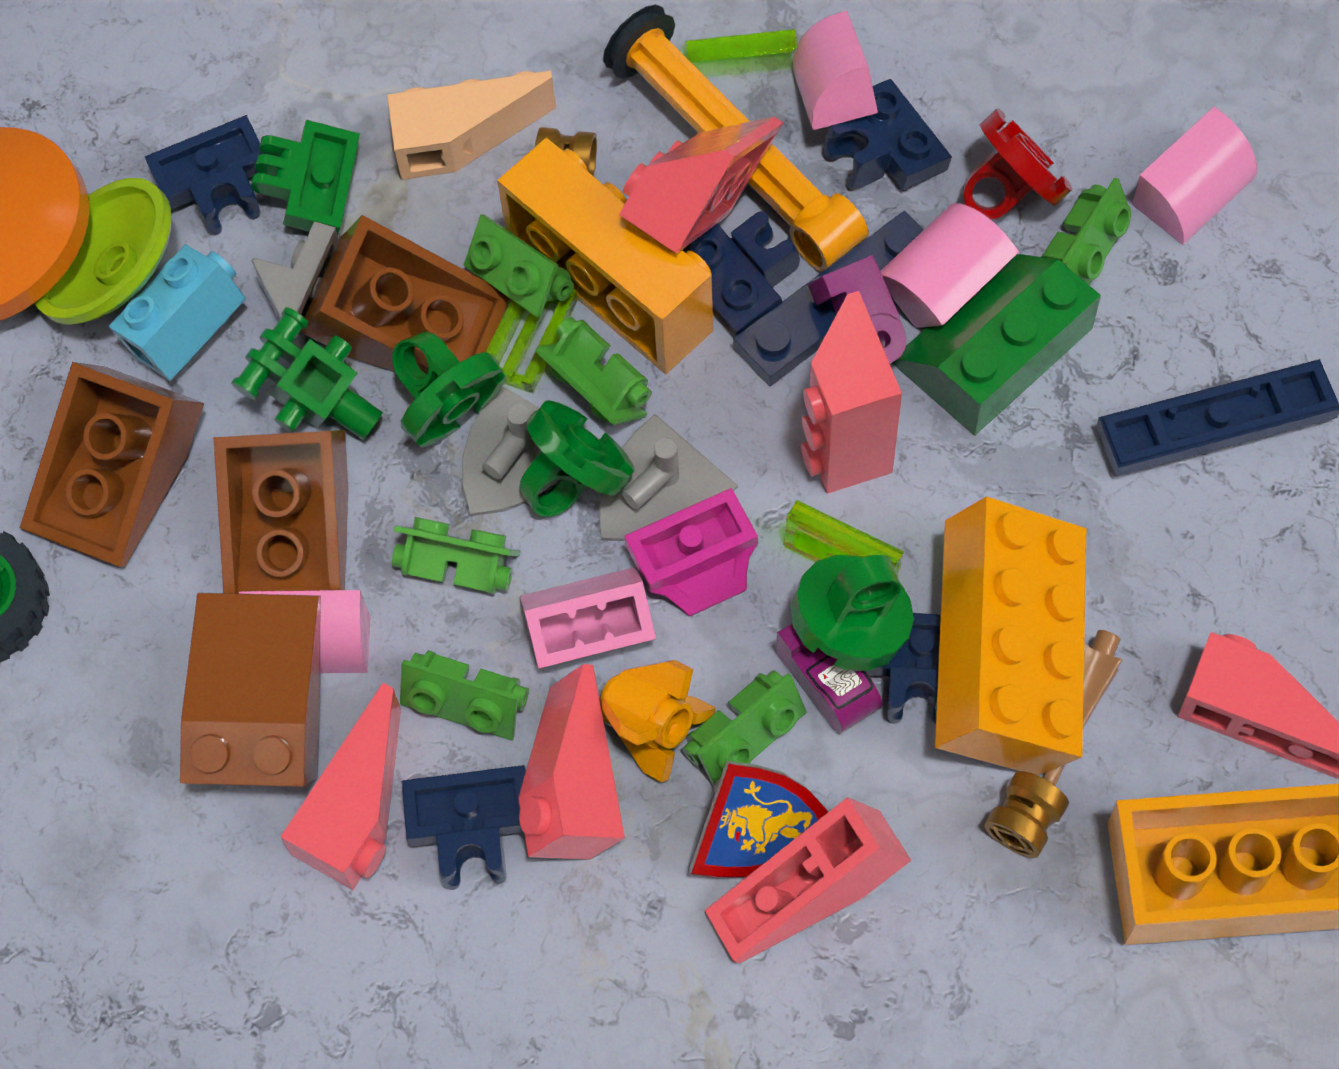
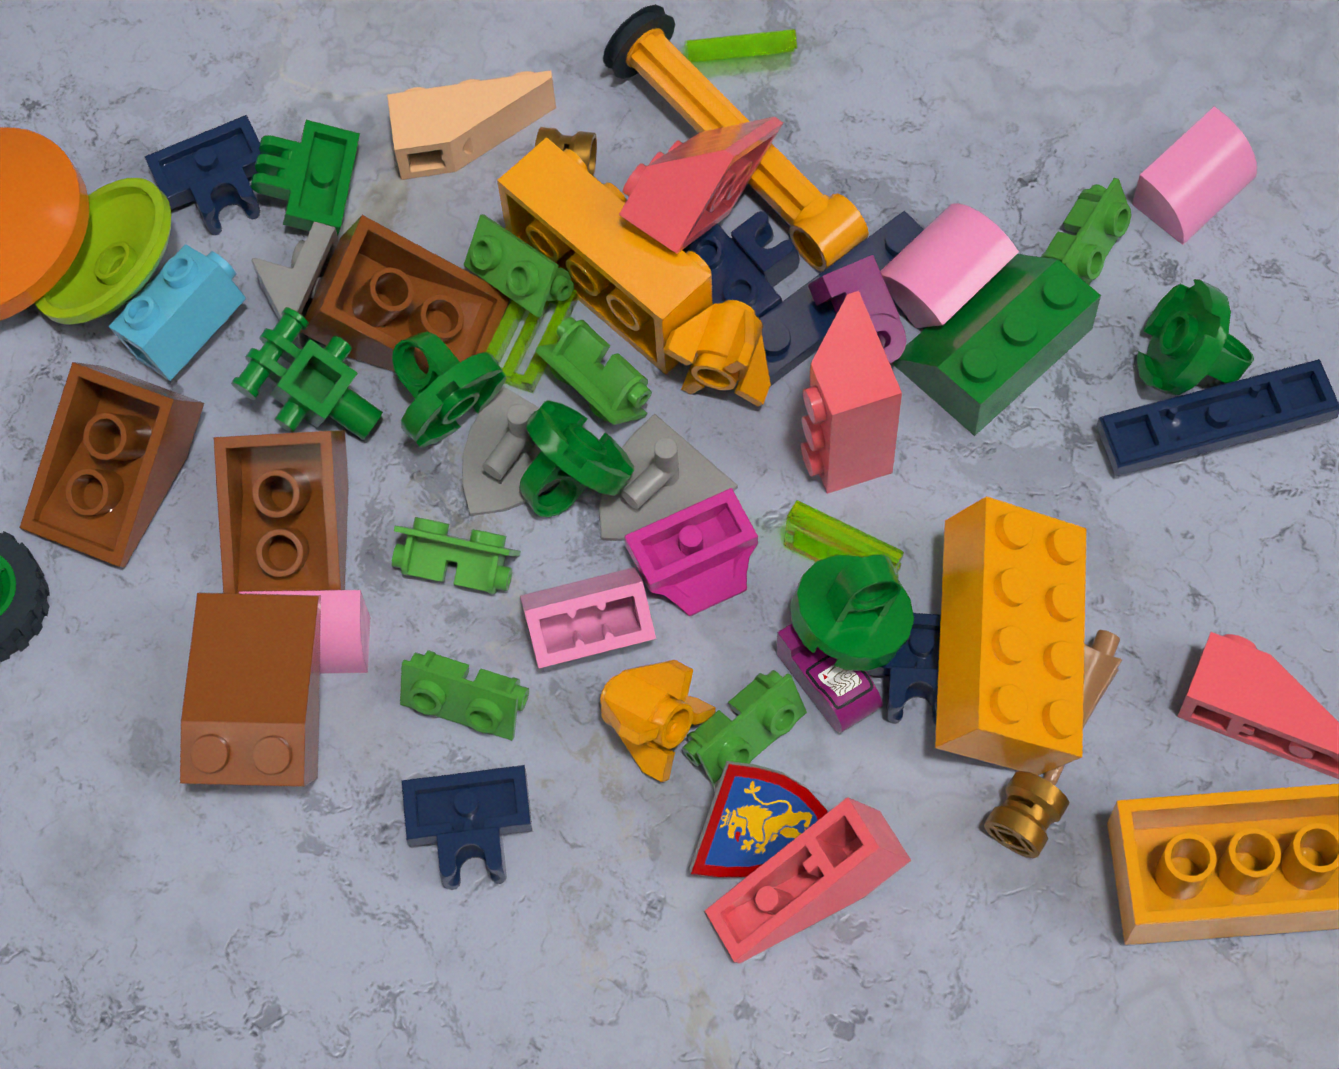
(348, 809): coral slope -> none
(569, 782): coral slope -> none
(723, 349): none -> light orange brick
(833, 73): bright pink brick -> none
(888, 140): dark blue plate -> none
(1017, 164): red tile -> none
(1191, 341): none -> green tile

